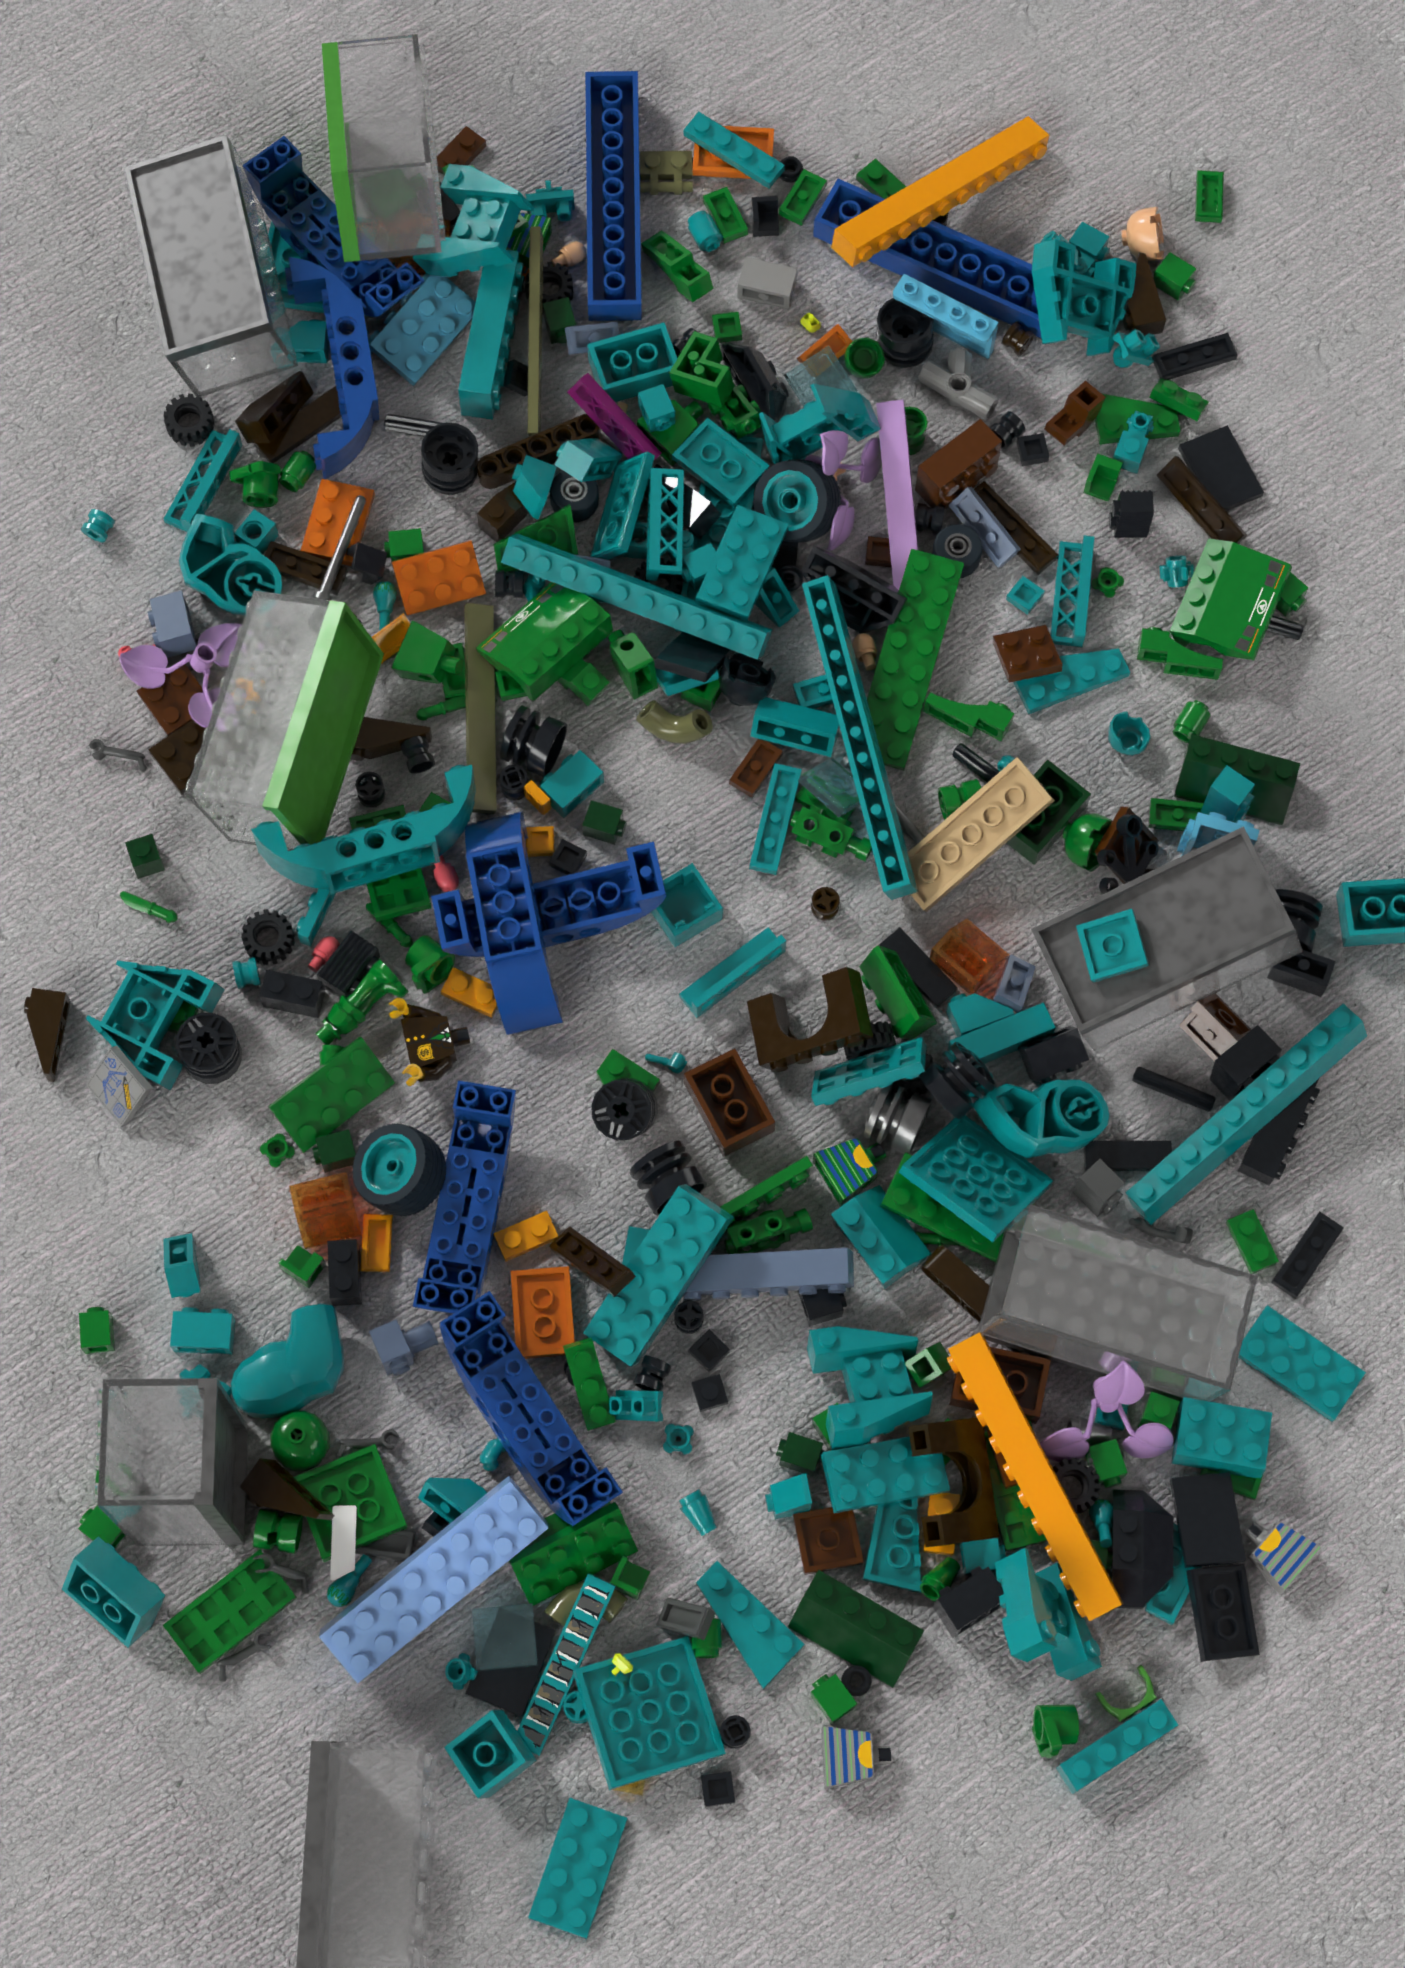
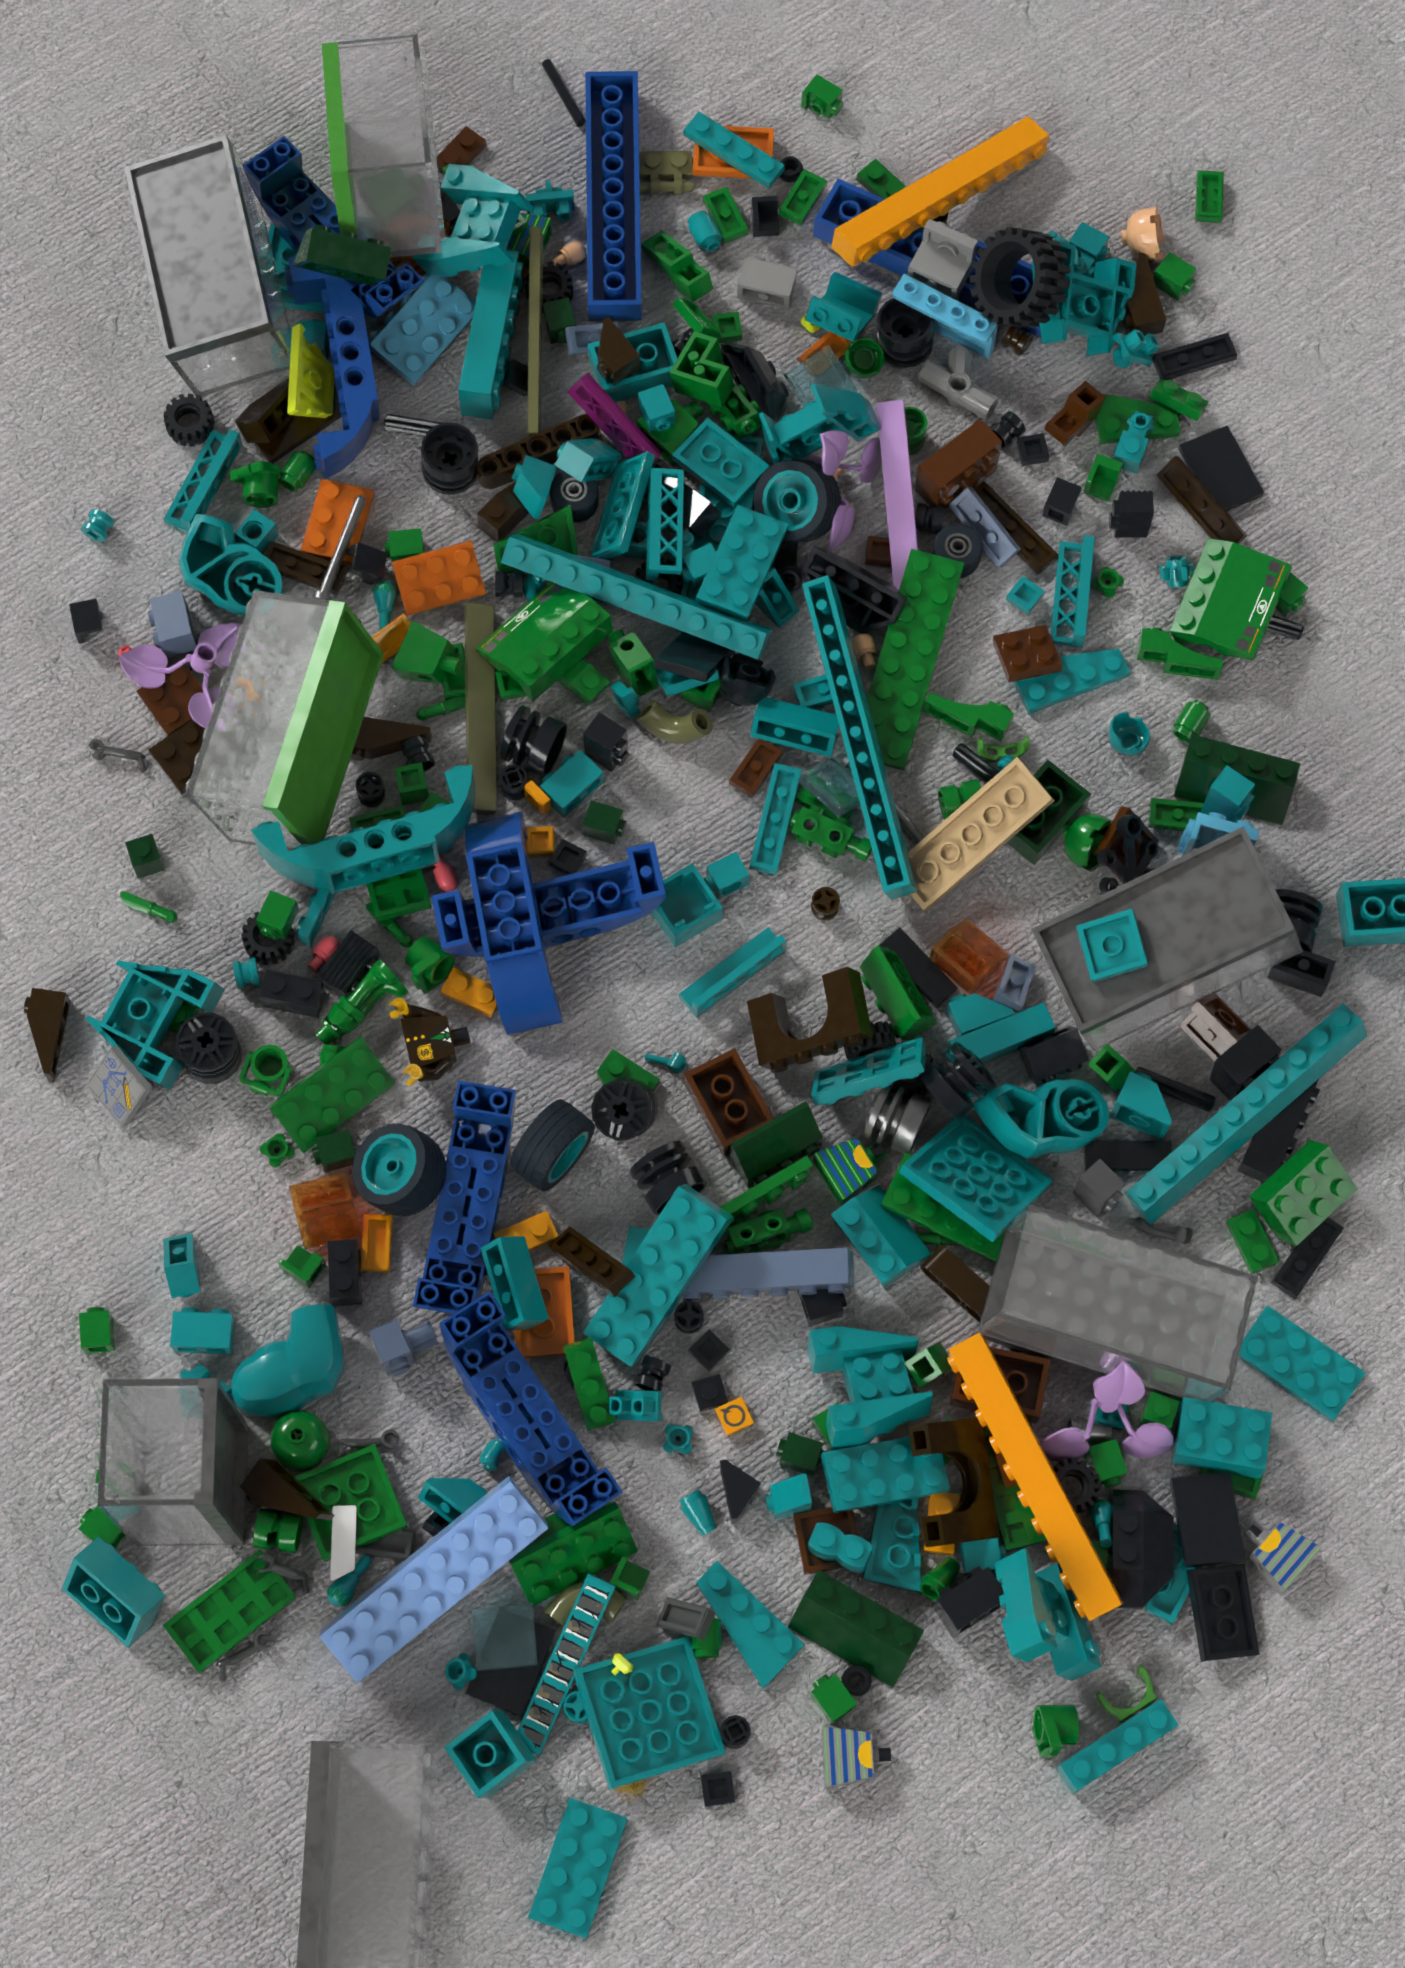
(86, 618): none -> black panel
(270, 1070): none -> green piece
(277, 915): none -> green brick
(309, 379): none -> neon yellow wing
(343, 255): none -> dark green slope
(411, 783): none -> green panel
(514, 1282): none -> teal brick
(552, 1145): none -> black wheel
(563, 92): none -> black bar
(606, 742): none -> black brick
(615, 354): none -> dark brown slope
(626, 698): none -> teal plate
(696, 318): none -> green tile
(726, 875): none -> teal brick
(734, 1416): none -> light orange tile
(738, 1489): none -> black slope
(776, 1145): none -> dark green slope
(822, 97): none -> green brick
(844, 307): none -> teal panel
(848, 1550): none -> teal brick
(943, 259): none -> light grey bracket
(995, 274): none -> black tyre
(1020, 748): none -> bright green cap
(1061, 501): none -> black panel
(1111, 1067): none -> green brick
(1142, 1106): none -> teal slope
(1303, 1192): none -> green brick

